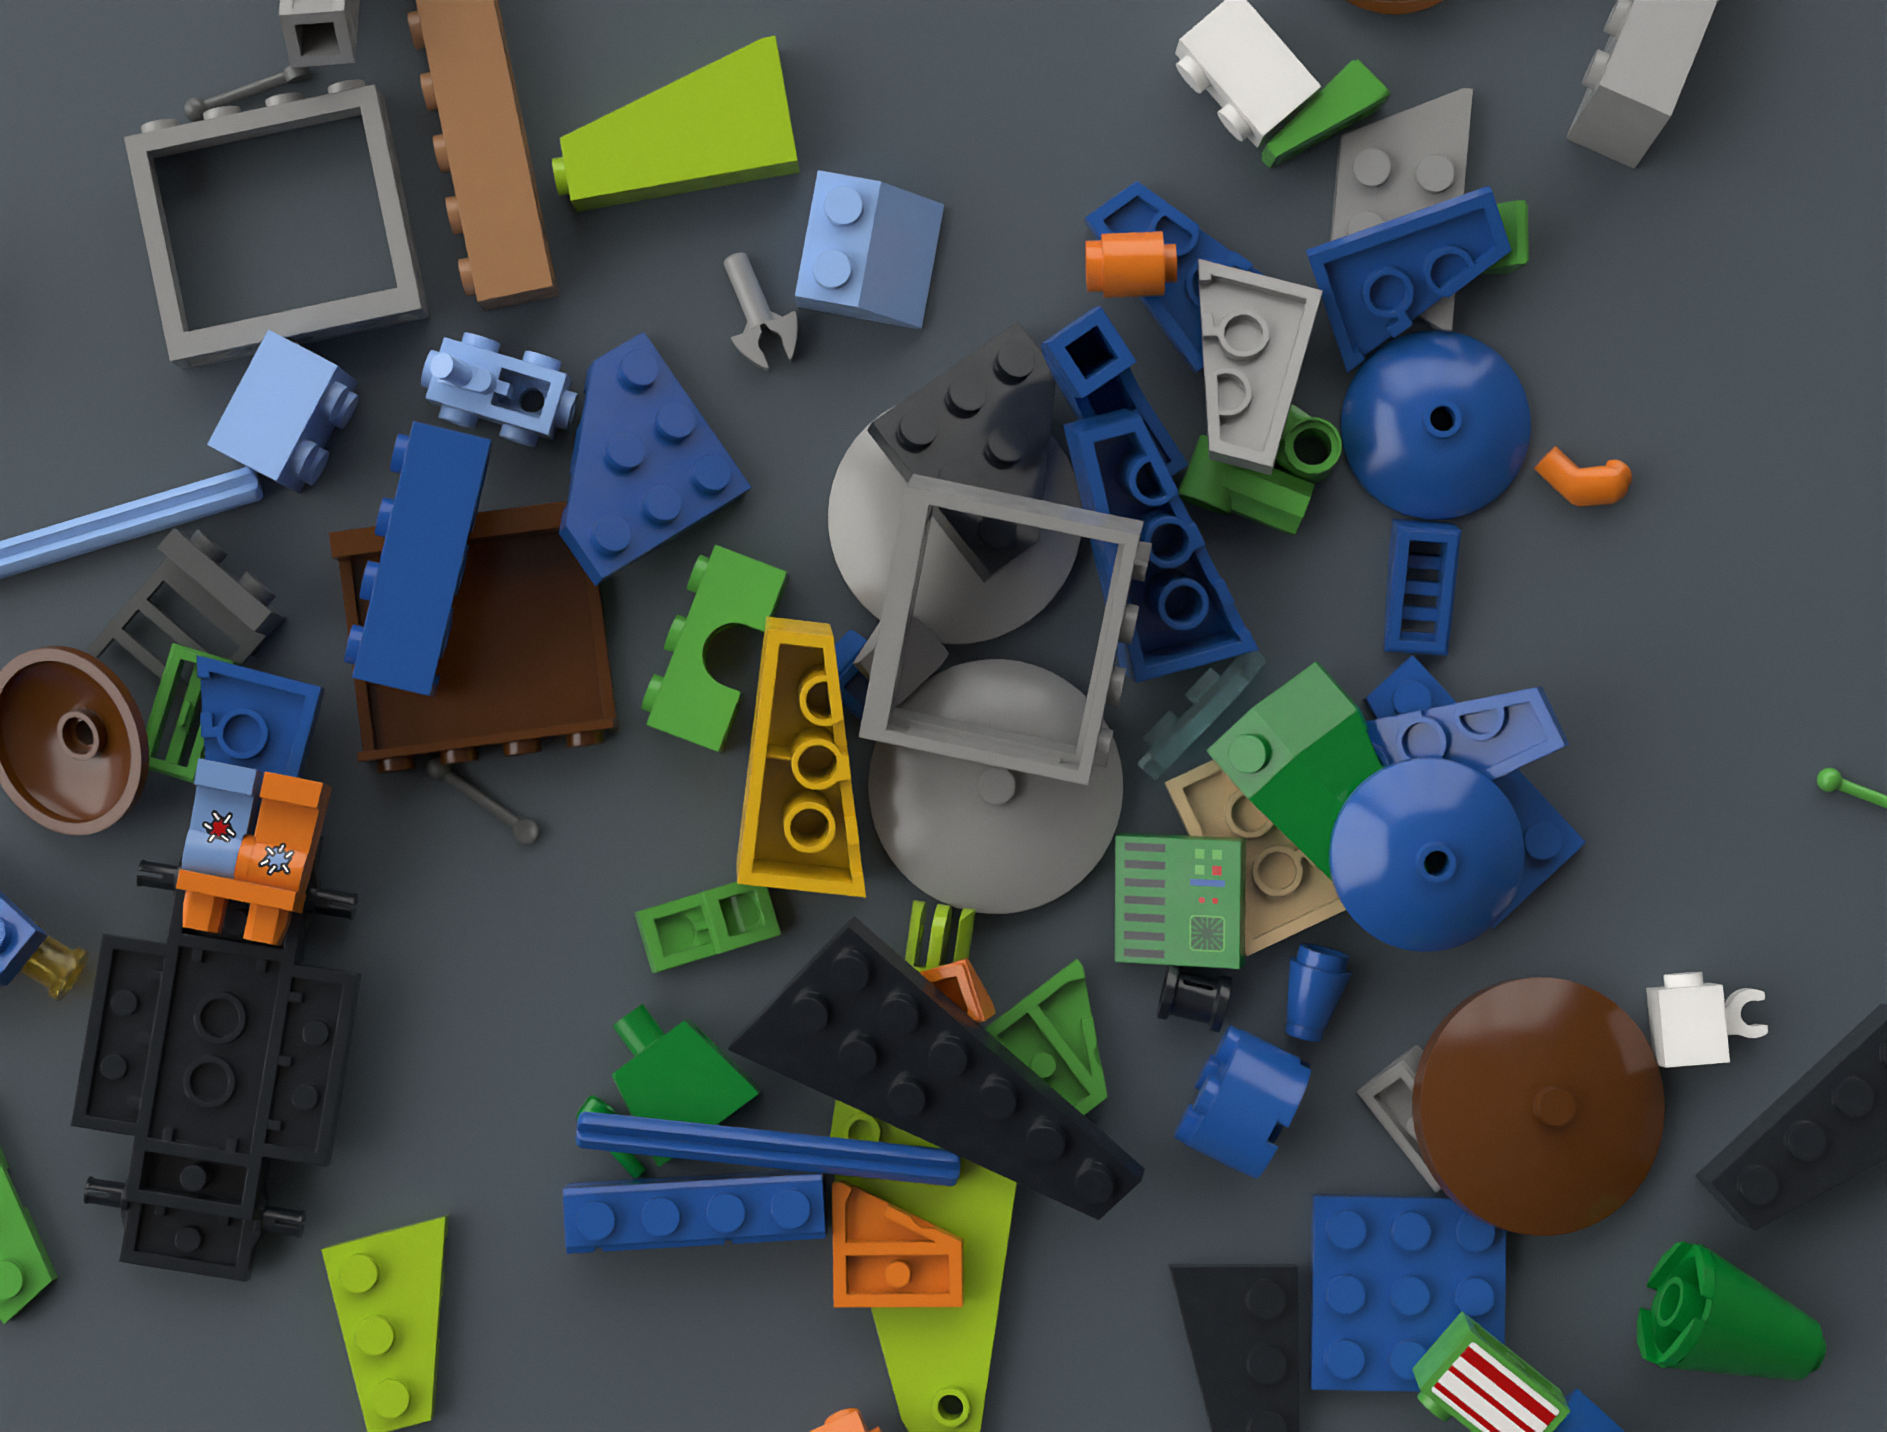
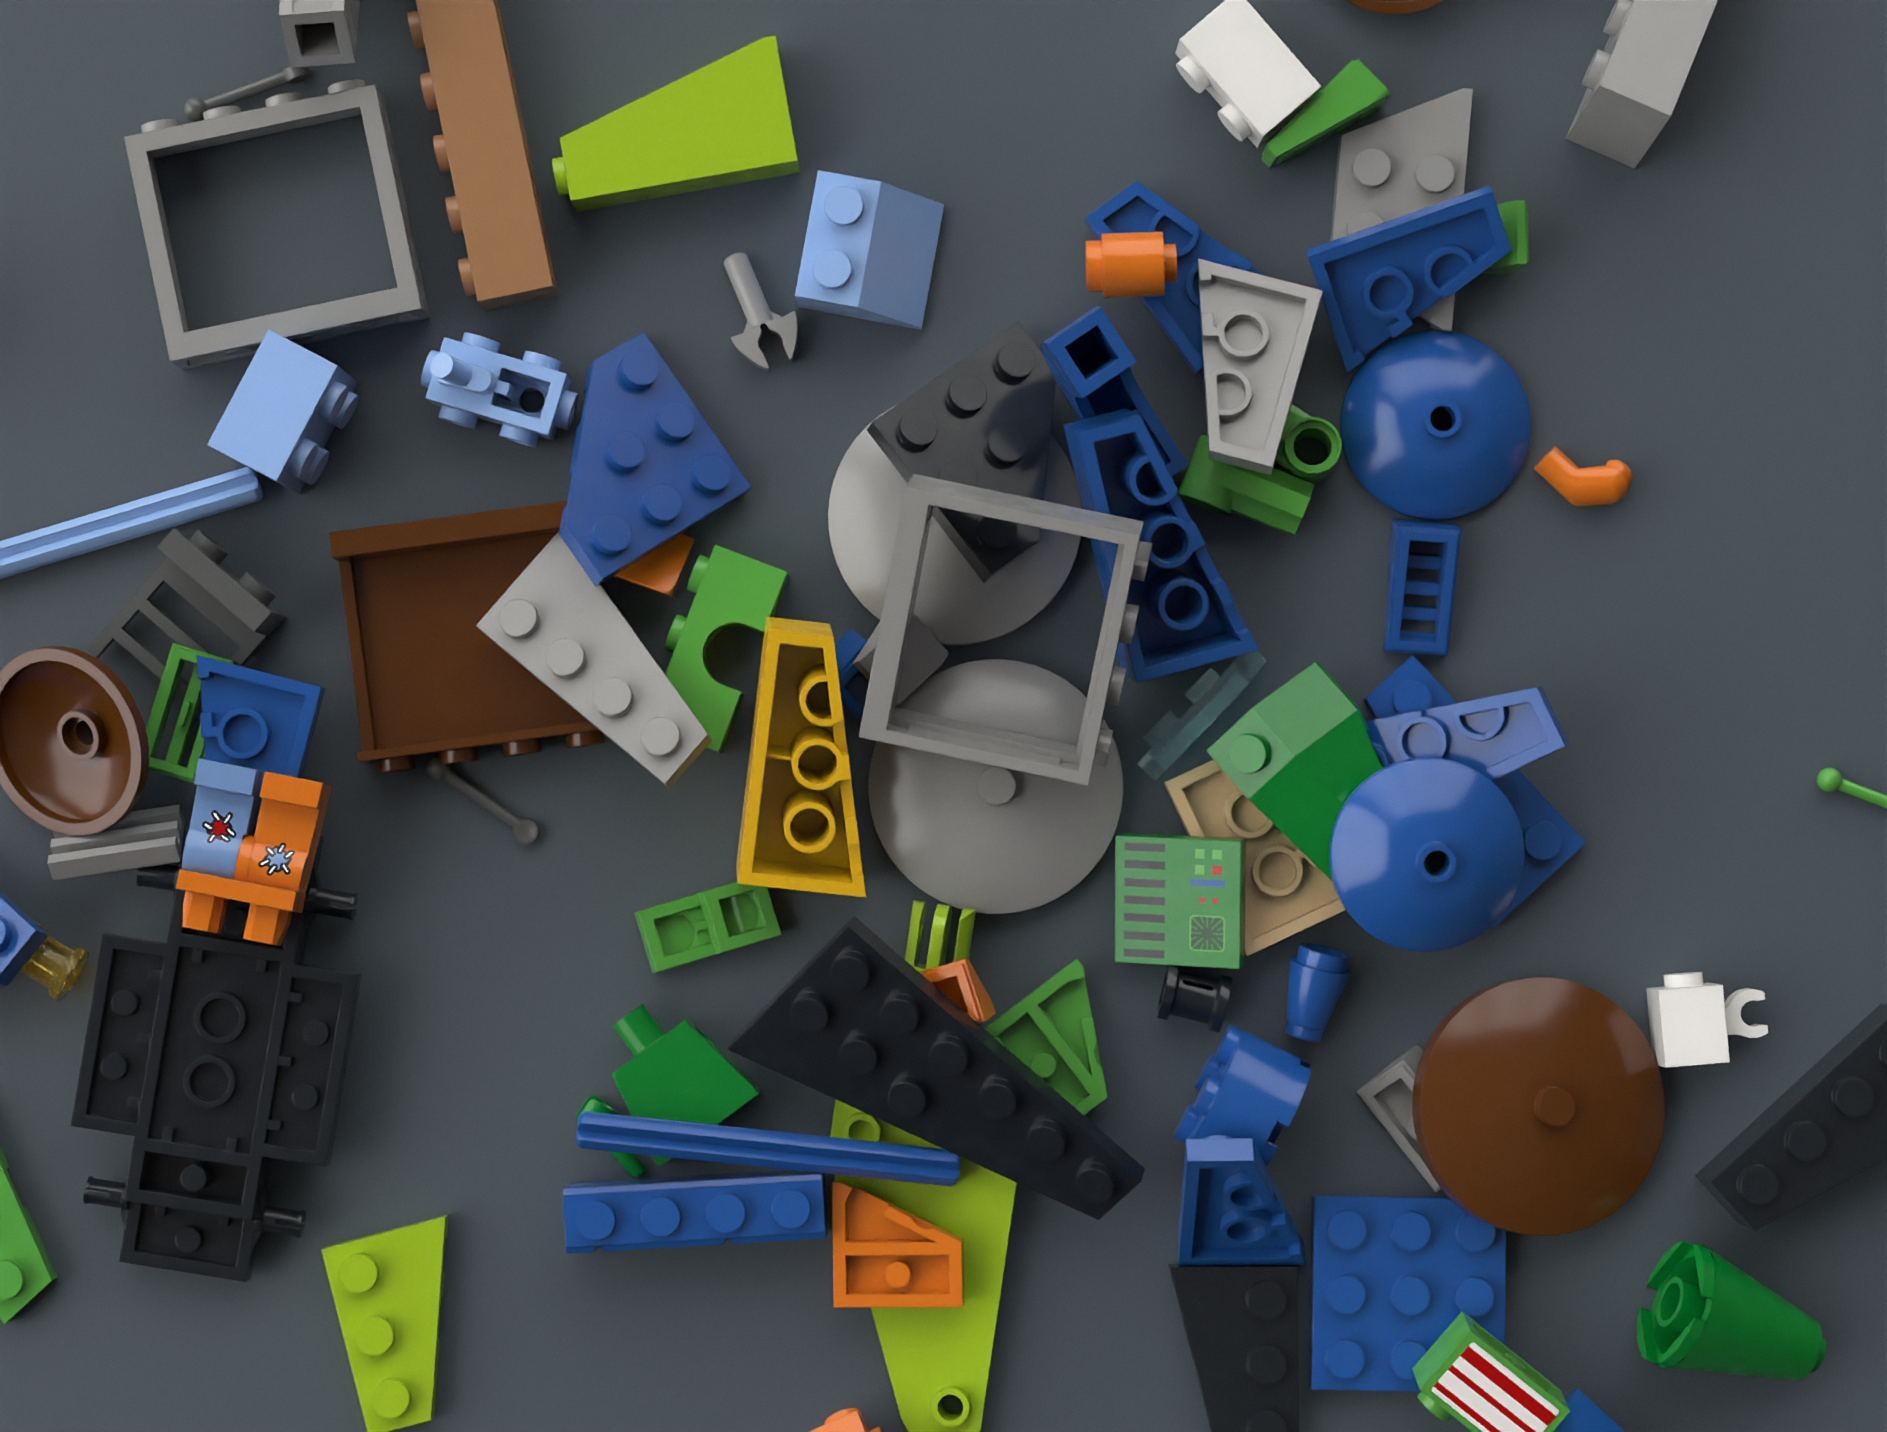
(135, 842): none -> light grey tile
(420, 558): blue wedge -> none
(594, 662): none -> light grey wing
(662, 568): none -> orange slope
(1233, 1208): none -> blue wing

